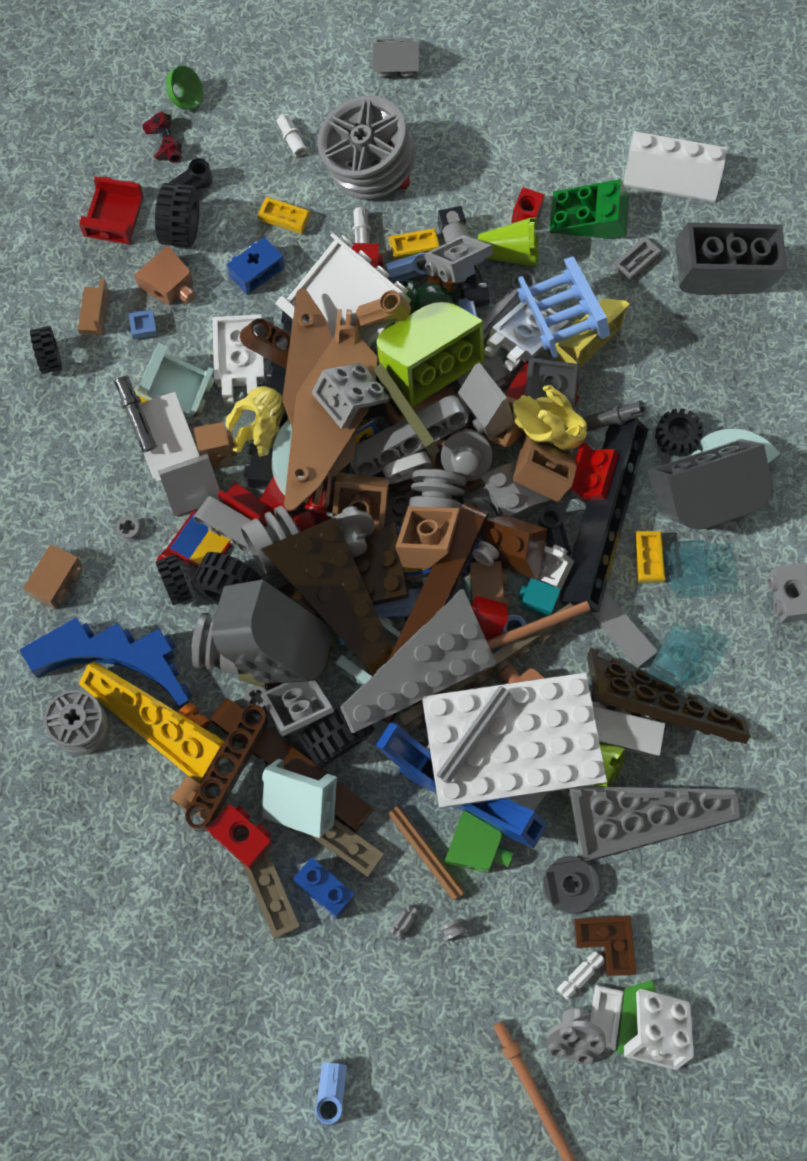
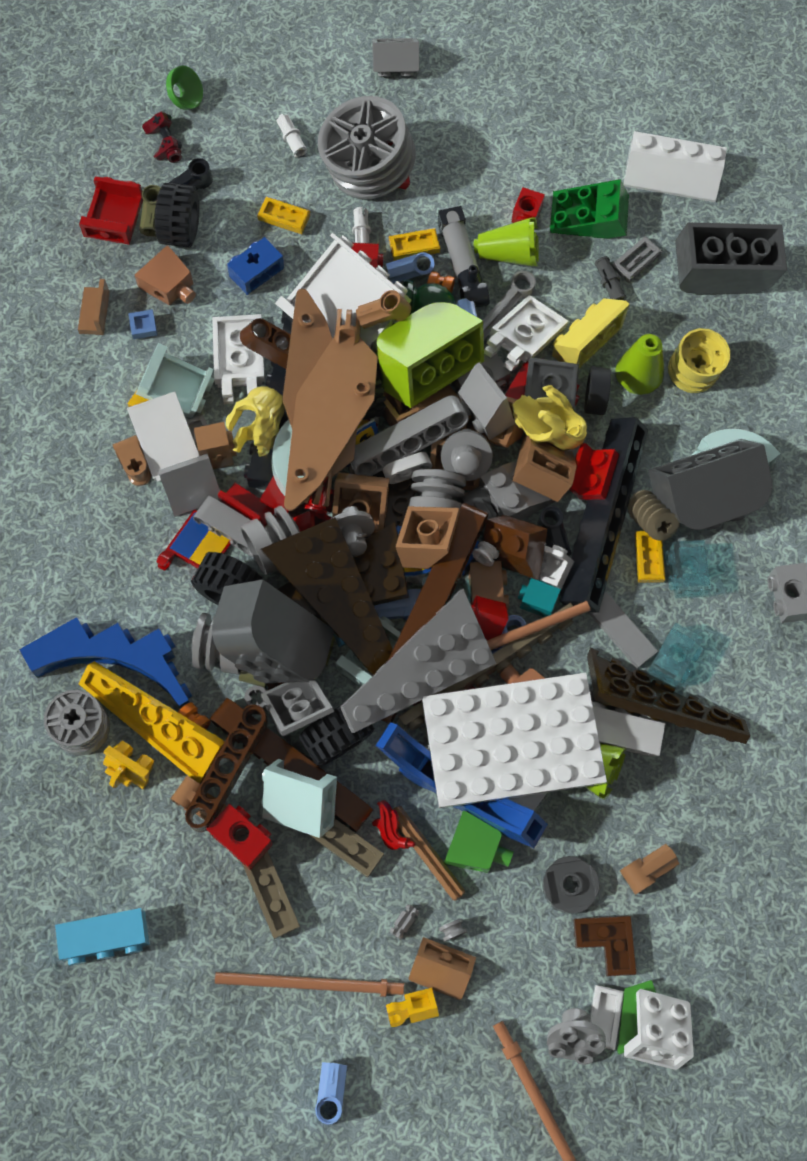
(45, 349): black tyre -> none
(53, 577): medium nougat brick -> none
(102, 936): none -> medium azure brick
(123, 523): light grey bush -> none
(124, 769): none -> yellow hips
(132, 406): dark grey pin -> none
(132, 458): none -> medium nougat piece
(147, 222): none -> olive piece
(173, 579): black tyre -> none
(310, 983): none -> nougat bar
(324, 887): blue brick -> none
(346, 390): light grey bracket -> none
(388, 827): none -> red piece
(406, 410): olive tile -> none
(417, 1006): none -> yellow plate
(442, 968): none -> medium nougat panel
(456, 259): light grey plate -> none
(474, 734): light grey axle -> none
(579, 290): light blue fence -> none
(581, 975): white axle -> none
(597, 390): none -> black tyre
(610, 279): none -> dark grey pin
(617, 415): dark grey pin -> none
(630, 817): light grey wing -> none
(641, 366): none -> lime cone
(644, 871): none -> medium nougat piece
(652, 515): none -> dark tan piece
(679, 419): black tyre -> none
(706, 351): none -> light yellow wheel

